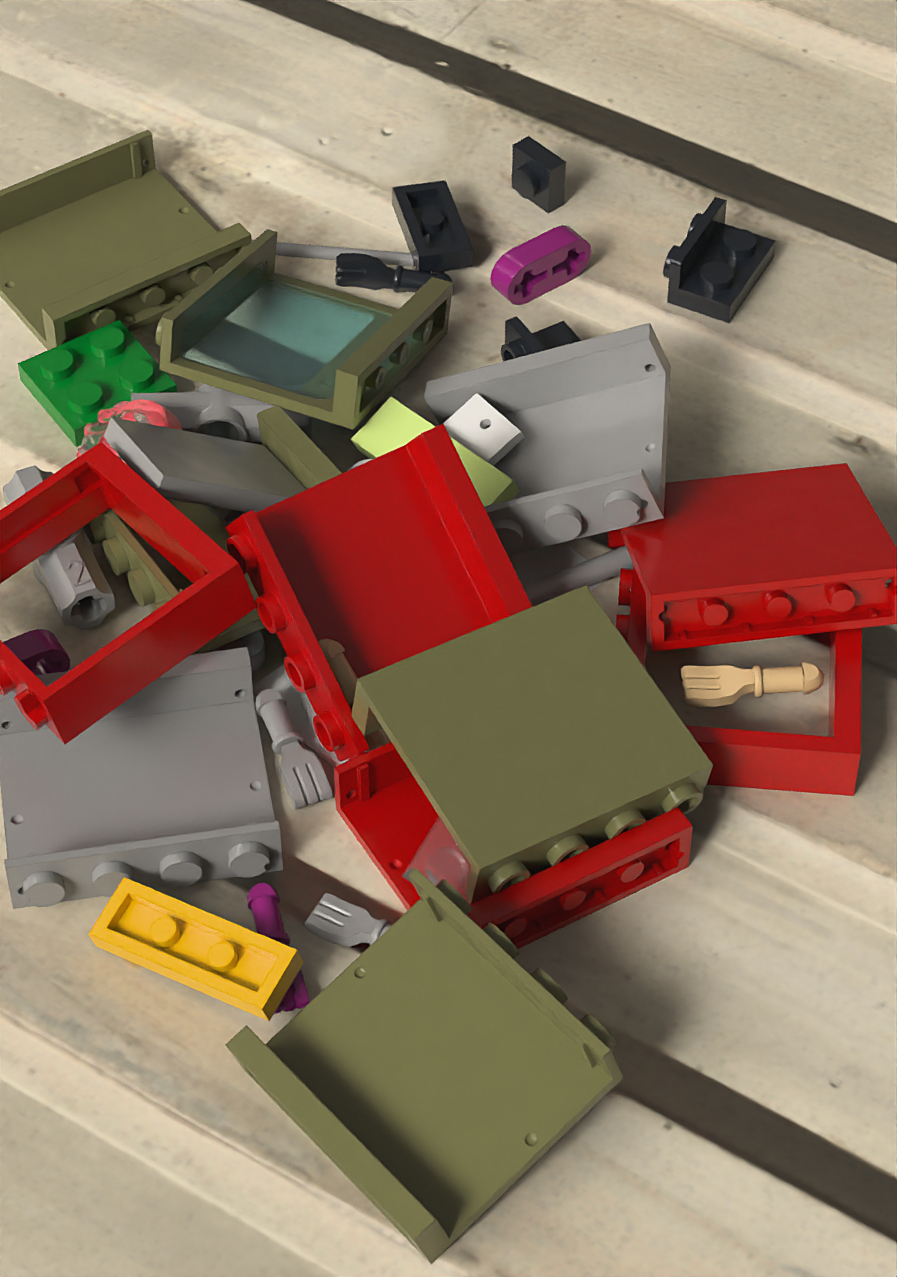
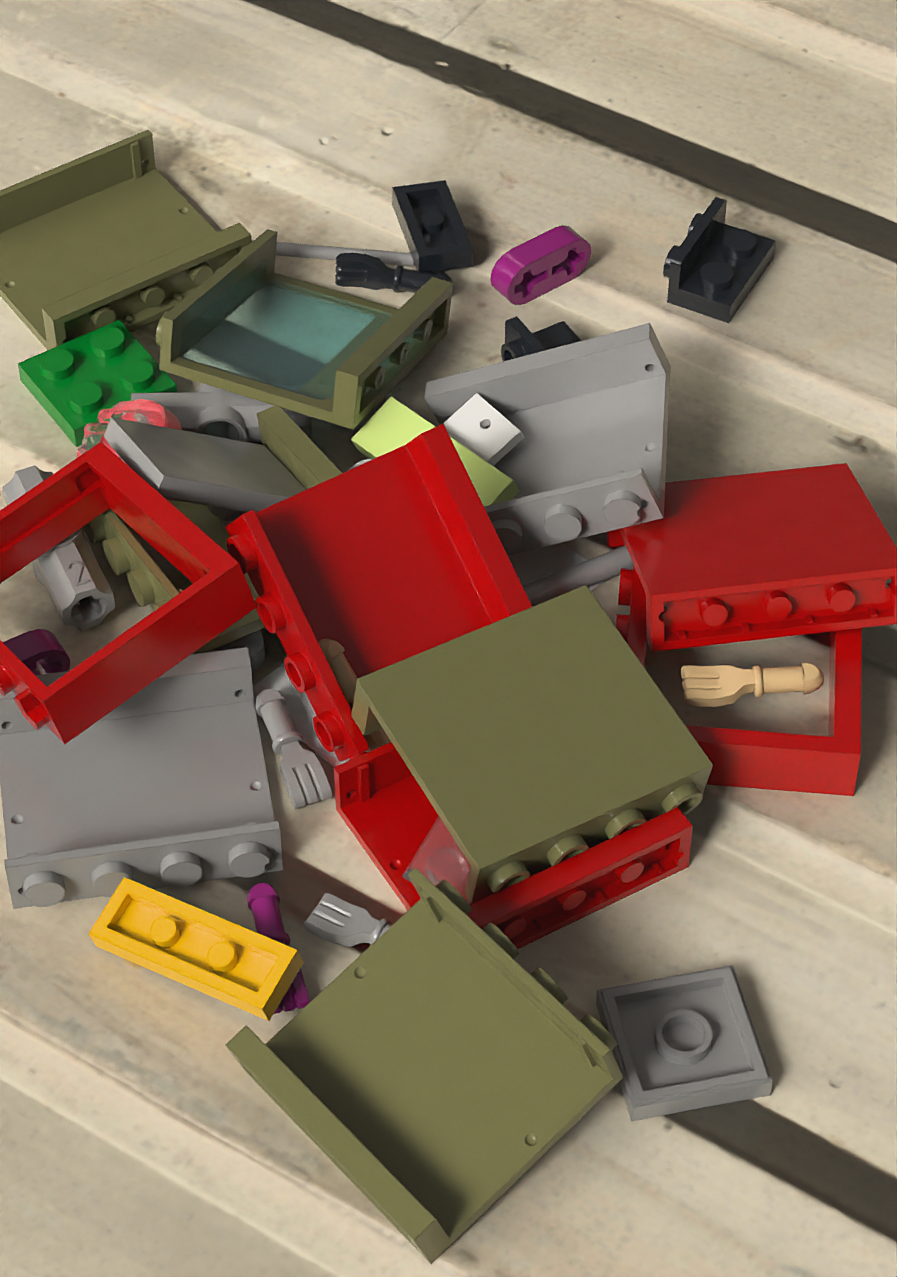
(538, 174): black plate -> none
(684, 1043): none -> light grey tile

